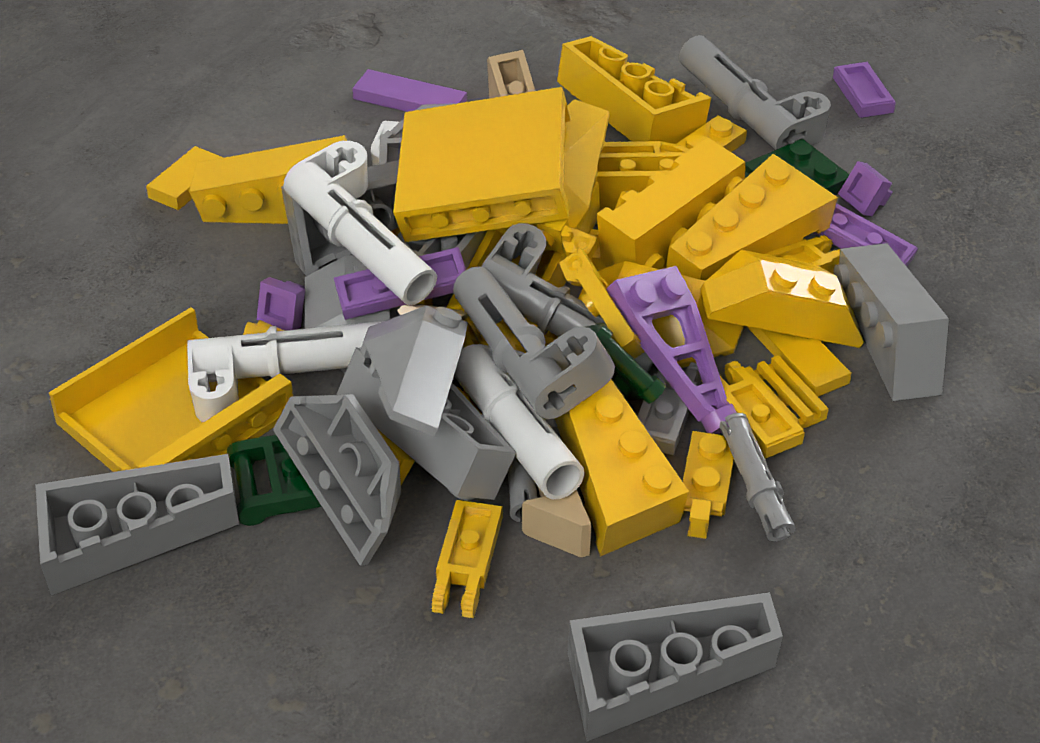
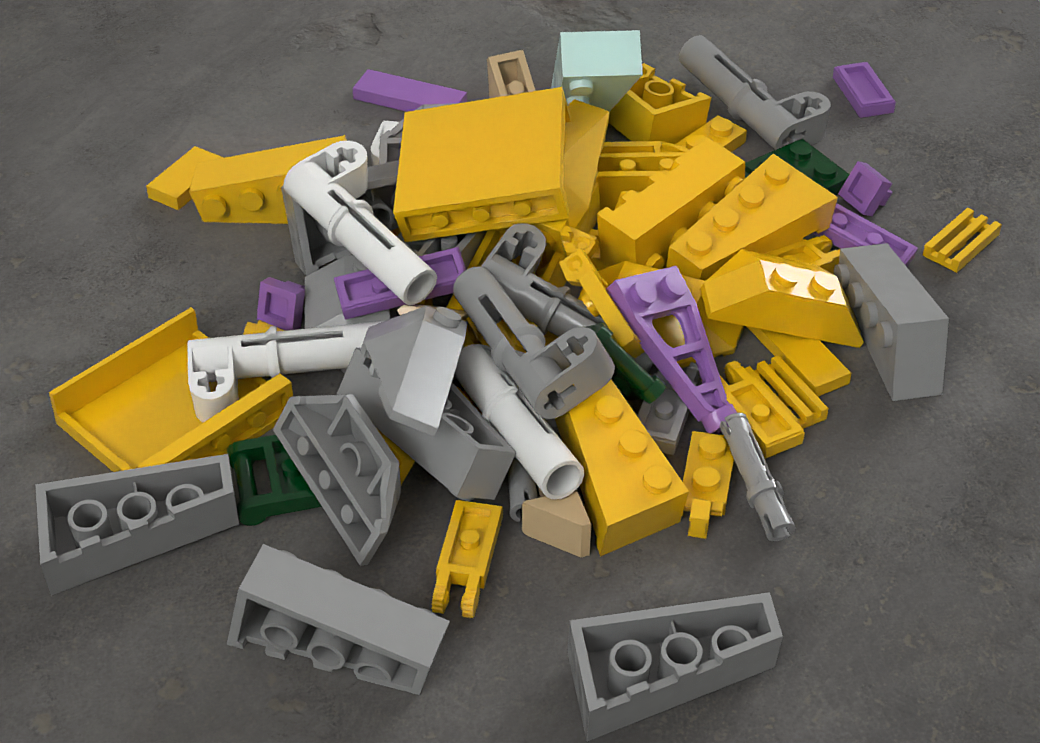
(334, 622): none -> light grey wedge
(597, 66): none -> light aqua wedge
(956, 235): none -> yellow tile

